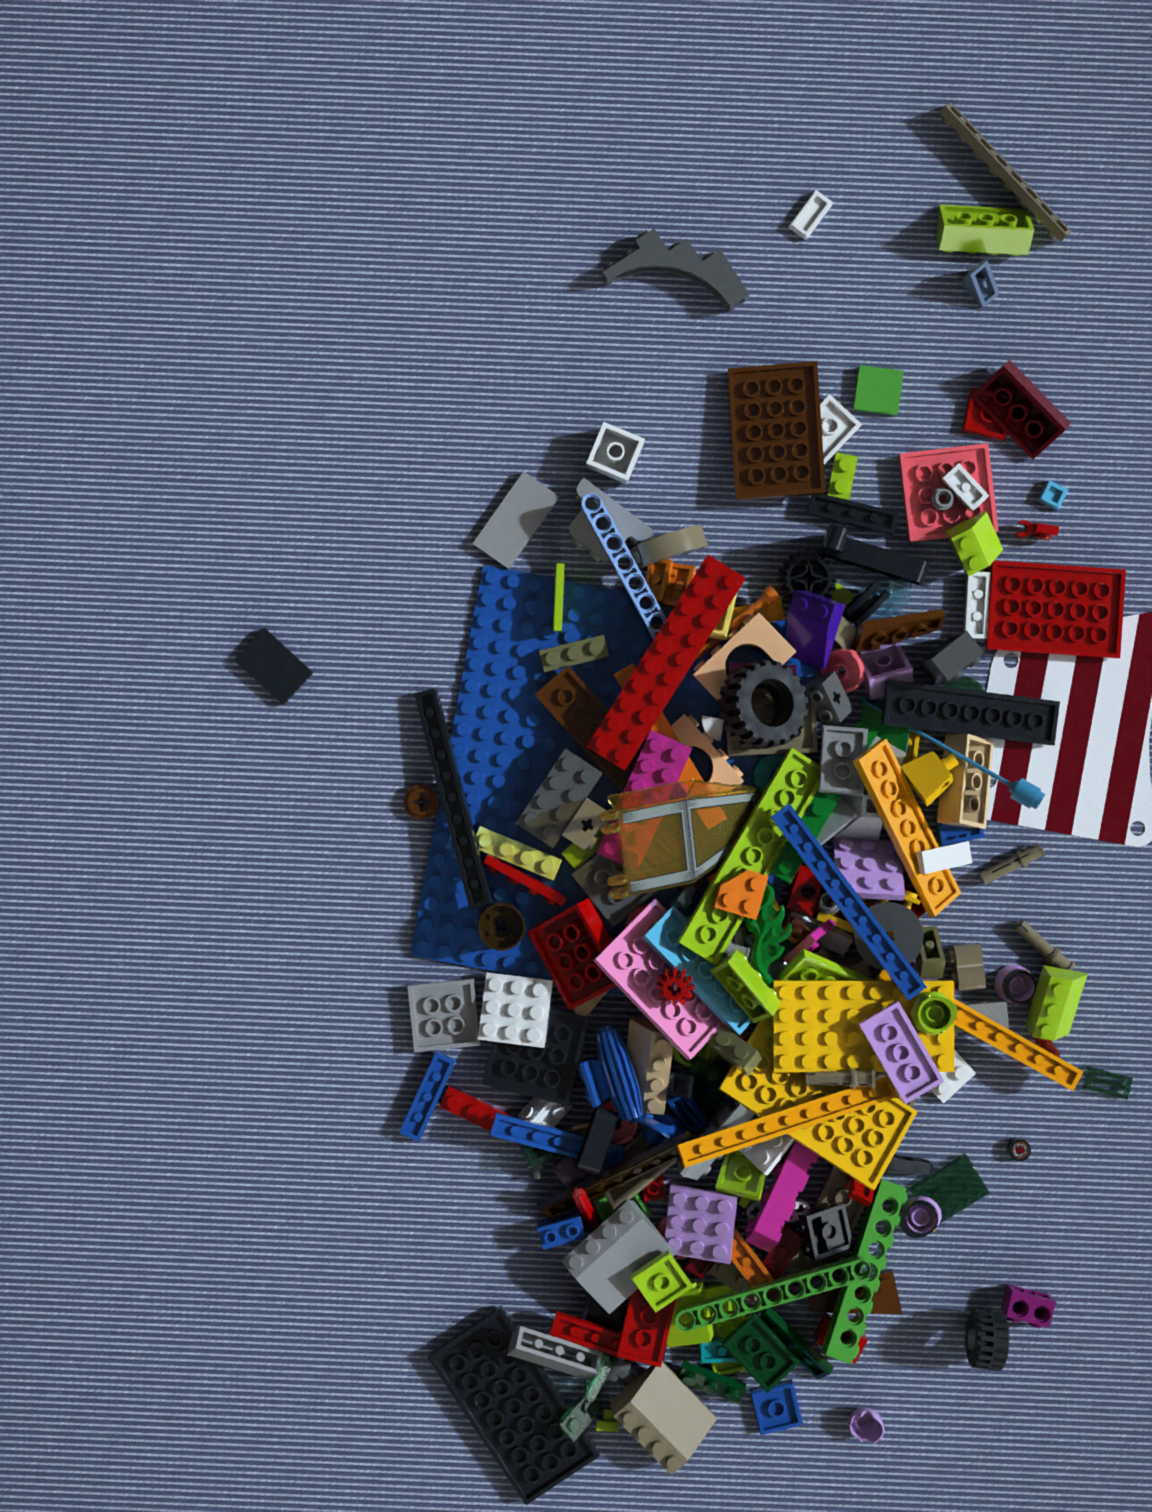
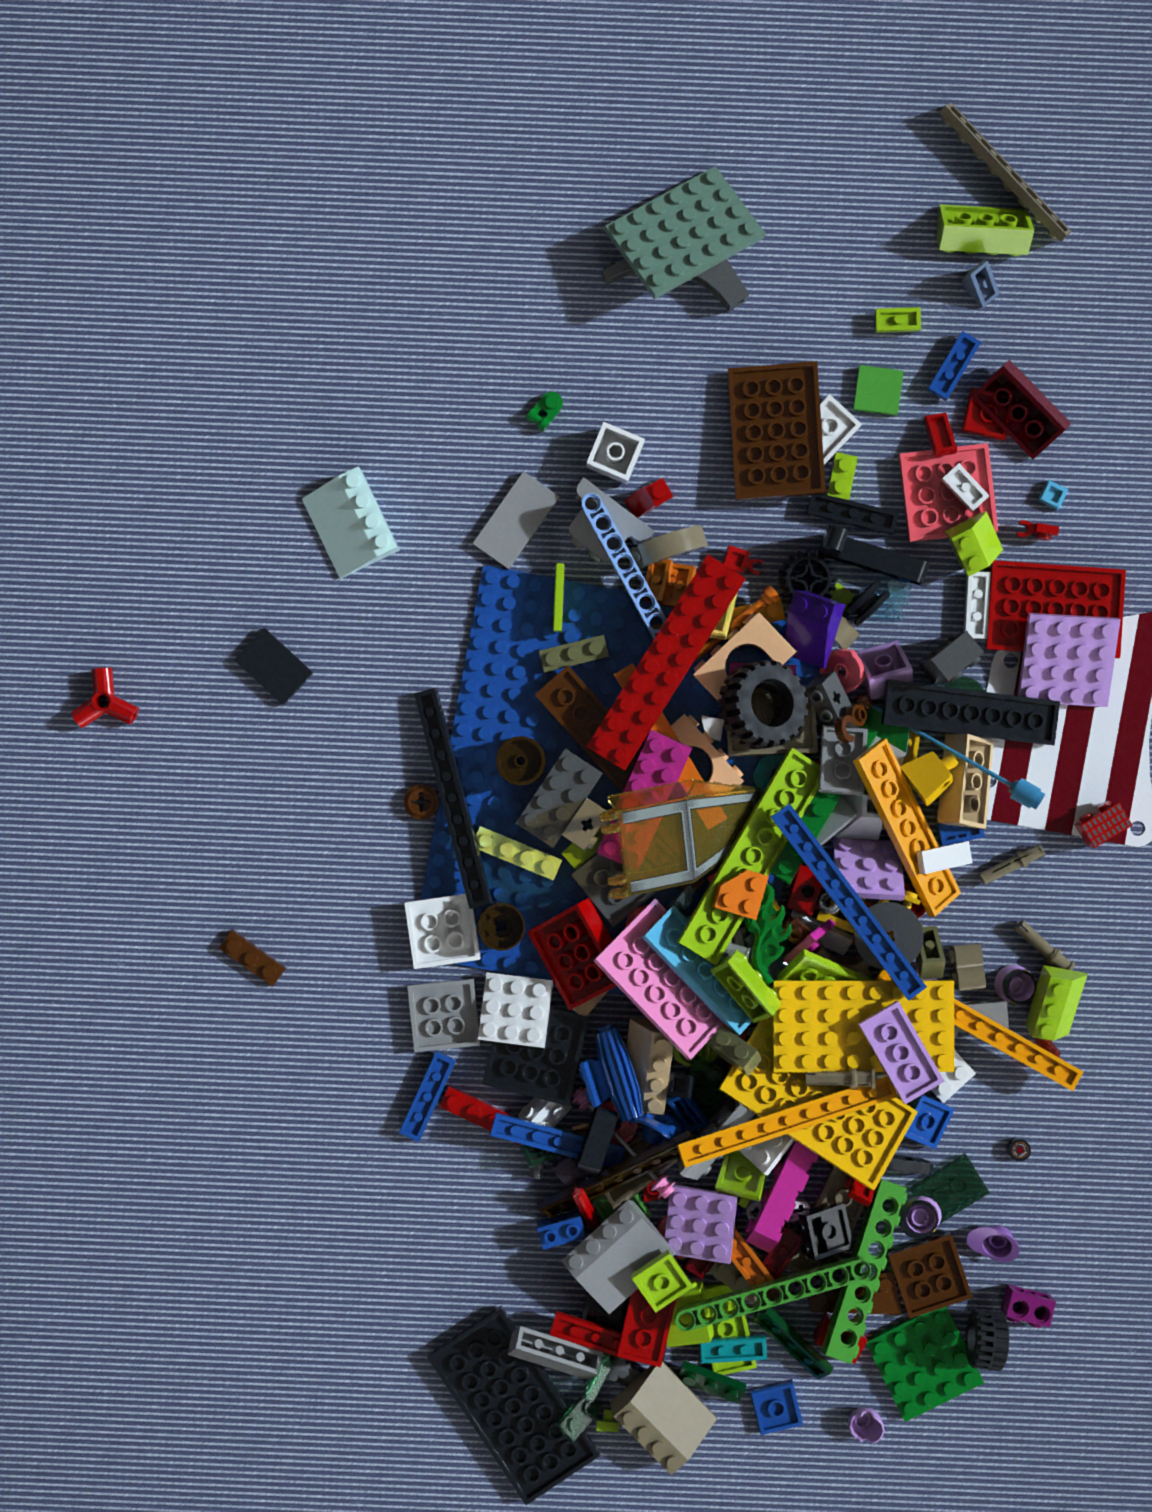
(92, 709): none -> red piece
(252, 958): none -> reddish brown plate
(350, 523): none -> light aqua slope
(442, 931): none -> white plate
(507, 760): none -> dark brown wheel
(533, 885): red plate -> none
(551, 404): none -> green plate
(648, 498): none -> red slope
(660, 1183): none -> bright pink axle
(682, 982): red gear -> none
(684, 232): none -> sand green plate
(738, 560): none -> red plate
(760, 1351): dark green tile -> none
(810, 215): white tile -> none
(853, 717): none -> reddish brown piece
(895, 629): reddish brown wing -> none
(897, 320): none -> lime plate
(923, 1362): none -> green plate
(929, 1121): none -> blue plate
(929, 1275): none -> reddish brown plate
(933, 1013): lime hat -> none
(940, 434): none -> red tile
(948, 496): light grey plate -> none
(954, 366): none -> blue plate
(994, 1243): none -> medium lavender piece
(1069, 658): none -> lavender plate
(1089, 1077): clear green tile -> none
(1102, 824): none -> red brick

